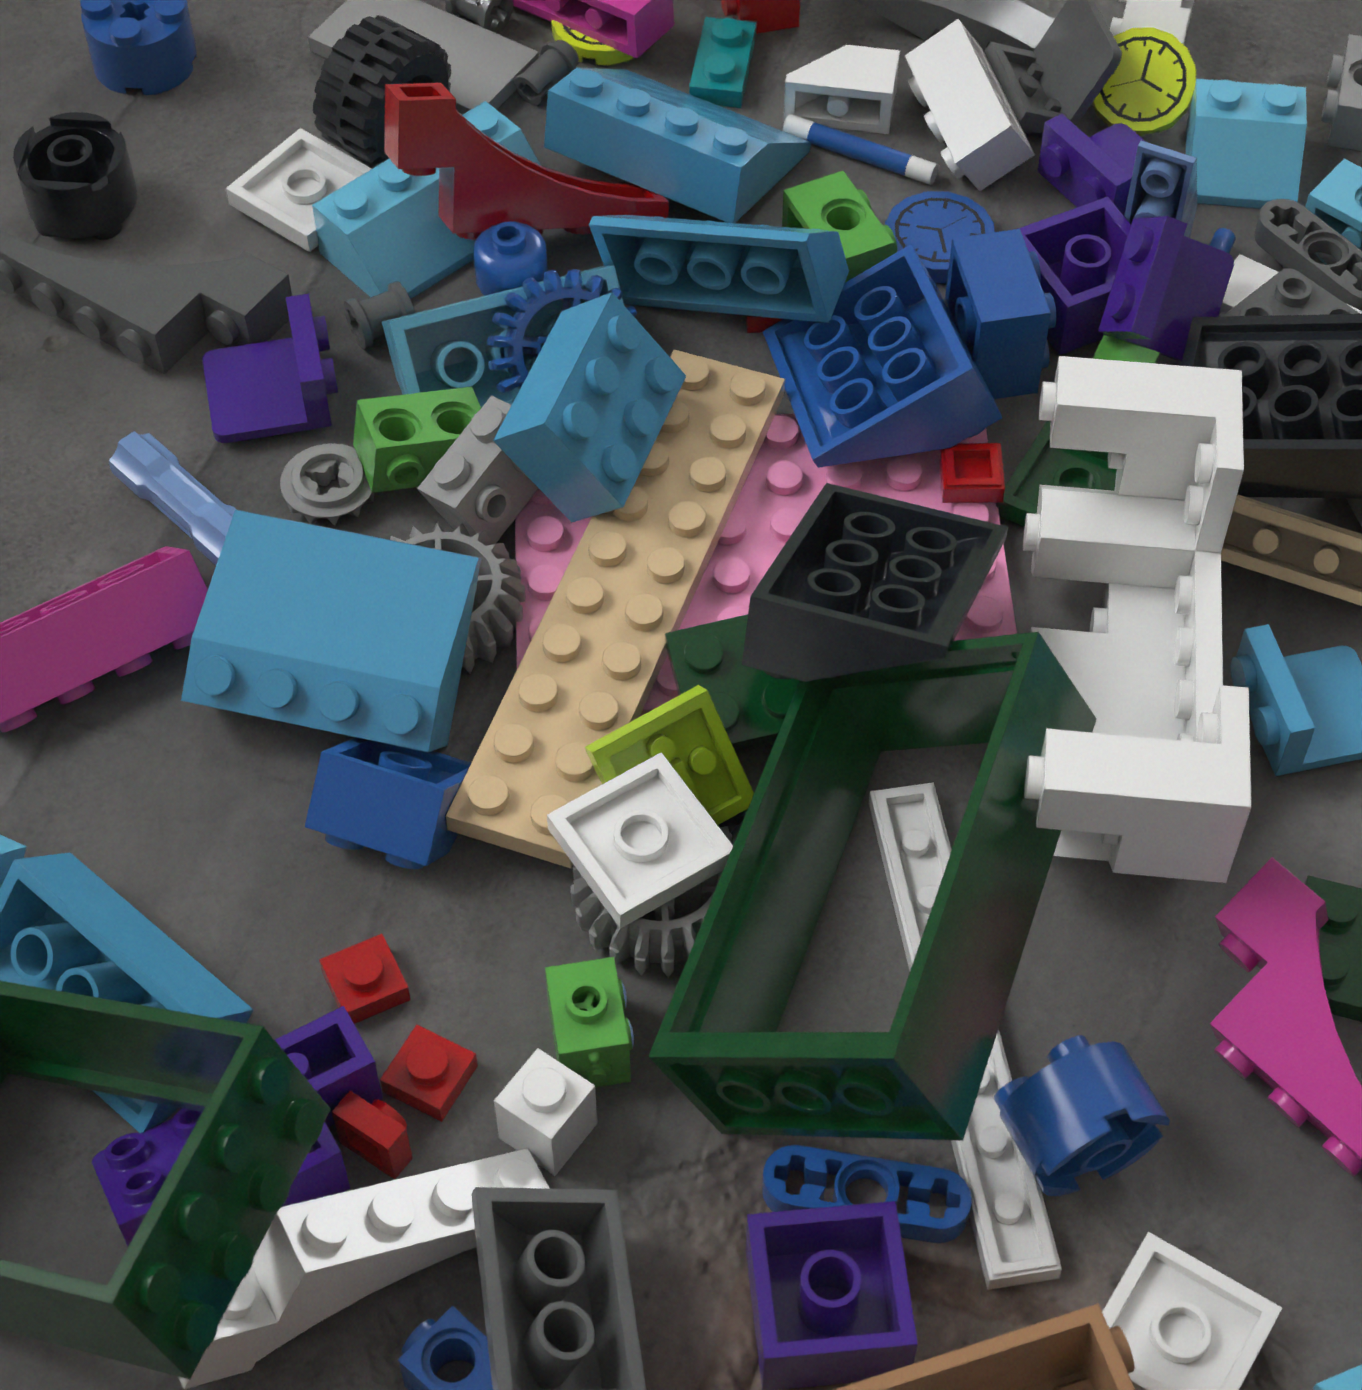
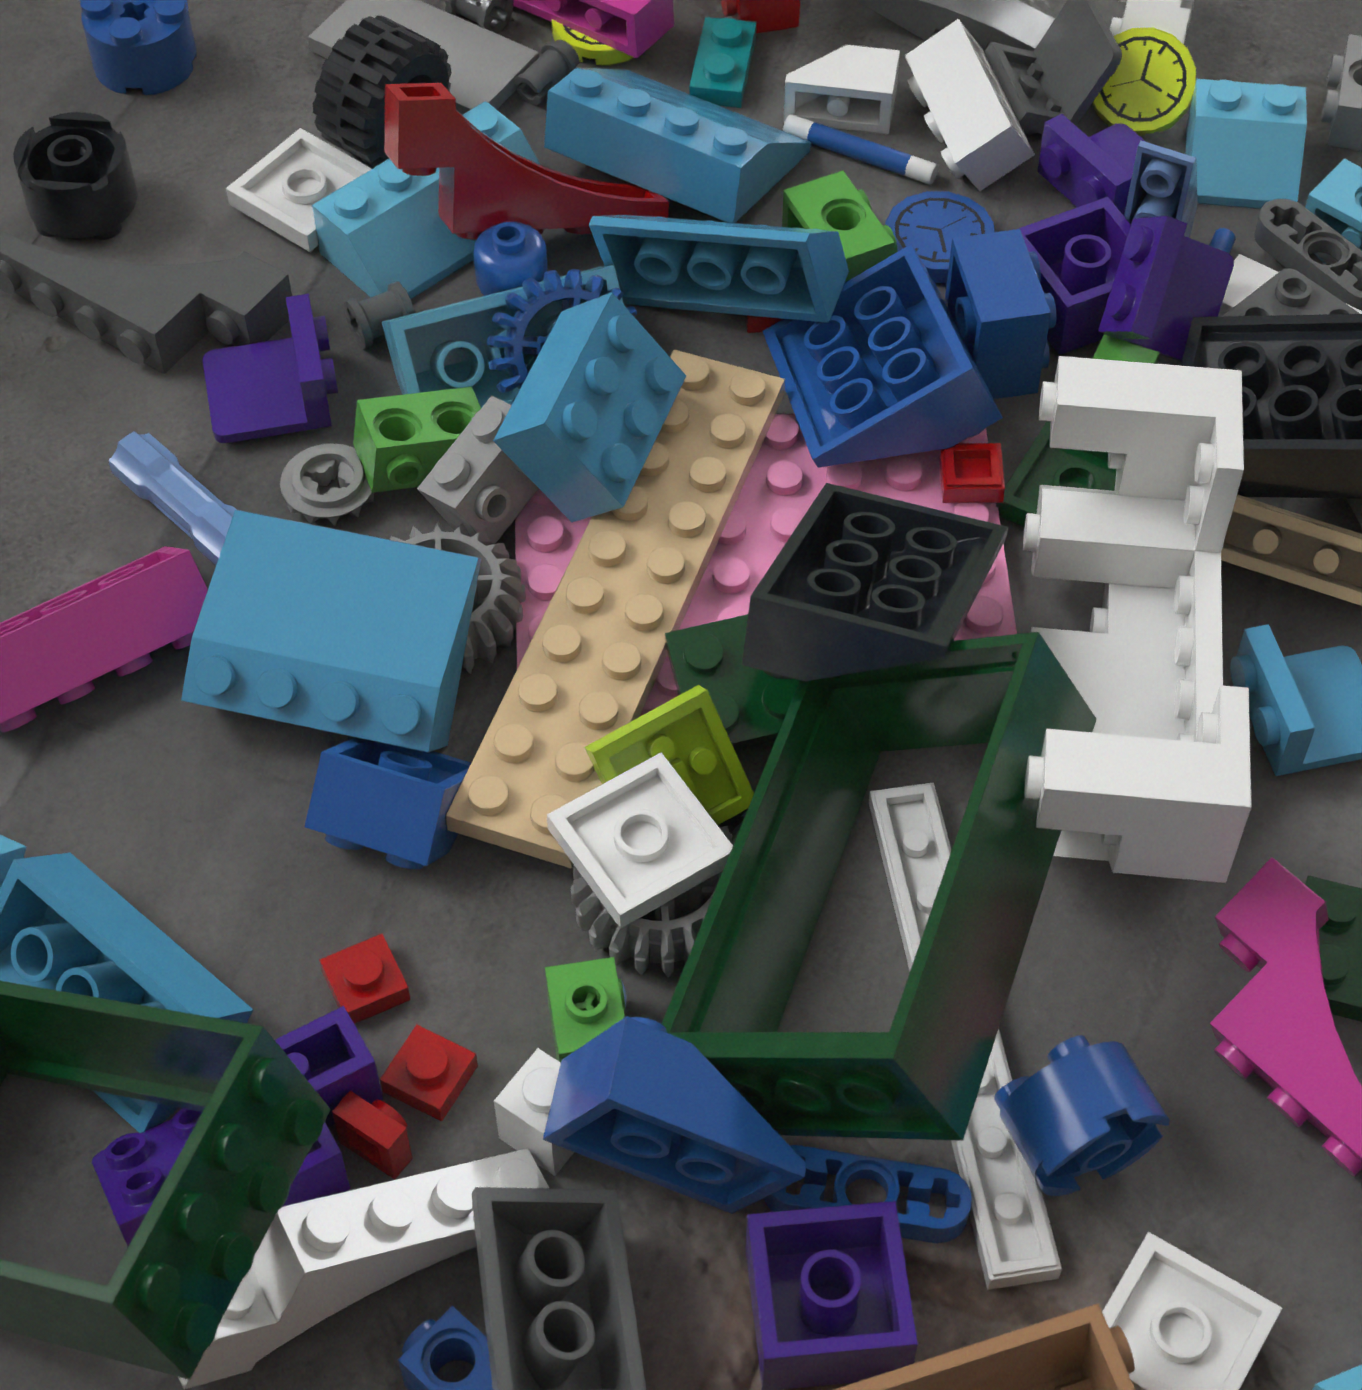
(667, 1118): none -> blue slope

